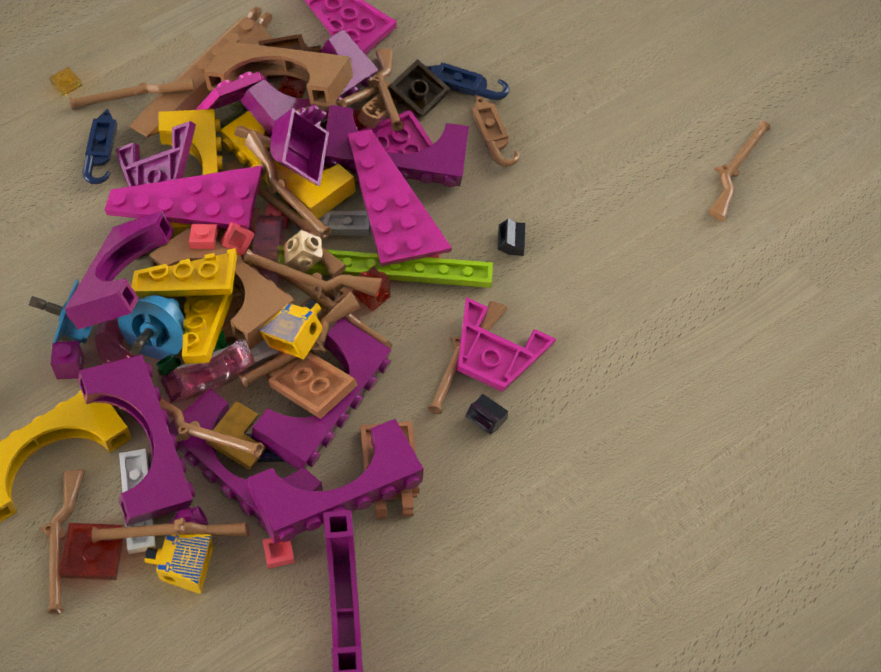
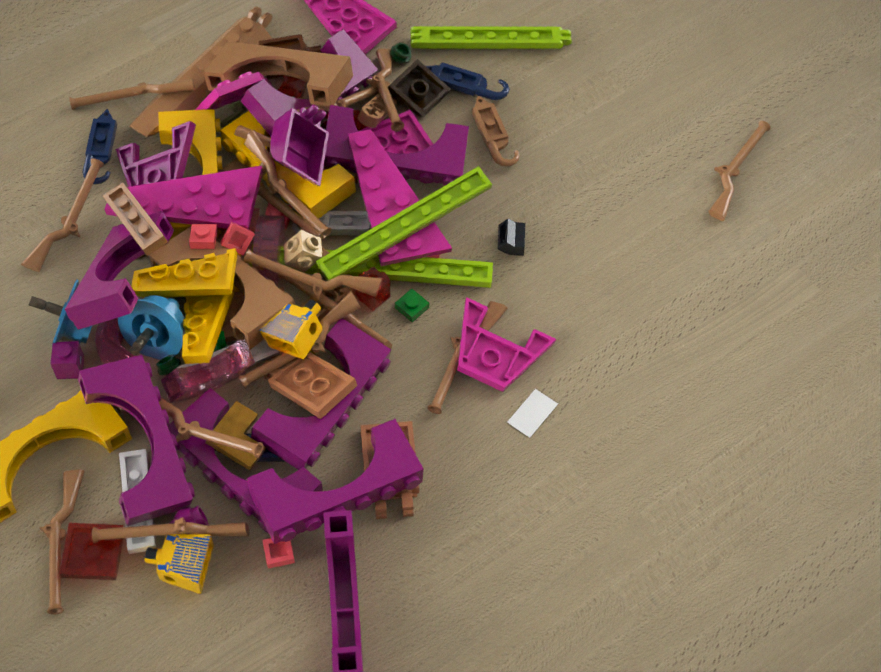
(39, 254): none -> medium nougat piece
(65, 81): clear yellow plate -> none
(135, 219): none -> medium nougat plate
(401, 53): none -> dark green plate
(404, 224): none -> lime tile
(411, 305): none -> green plate
(487, 414): black piece -> none
(489, 37): none -> lime hinge
(532, 413): none -> white sticker

